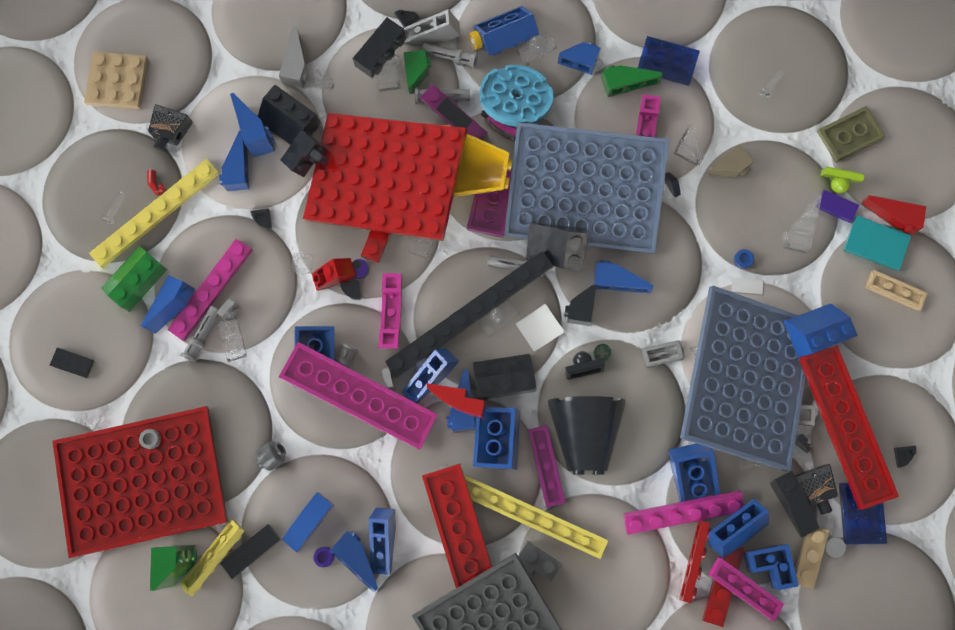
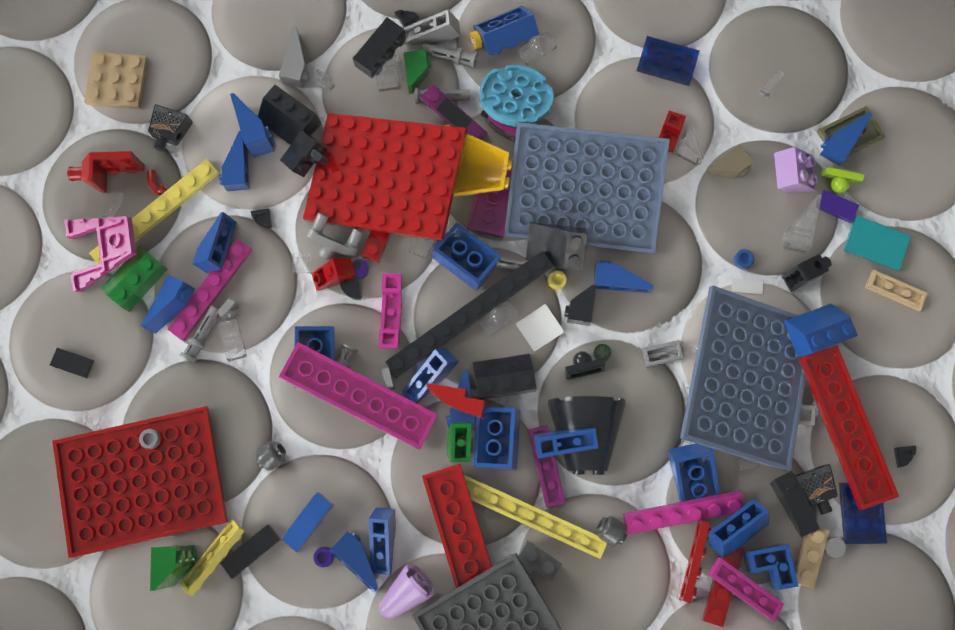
(98, 164): none -> red plate
(115, 246): none -> wing
(214, 246): none -> blue slope
(330, 246): none -> light grey connector
(406, 592): none -> lavender cone
(459, 442): none -> green slope
(466, 256): none -> blue slope
(557, 280): none -> light yellow tile
(565, 442): none -> blue slope
(580, 57): blue slope -> none
(611, 531): none -> dark grey head
(626, 79): green slope -> none
(648, 115): dark pink slope -> none
(672, 128): none -> red slope
(672, 184): black tile -> none
(795, 170): none -> lavender slope
(801, 442): black tile -> none
(809, 269): none -> black torso
(841, 142): none -> blue slope
(898, 214): red slope -> none

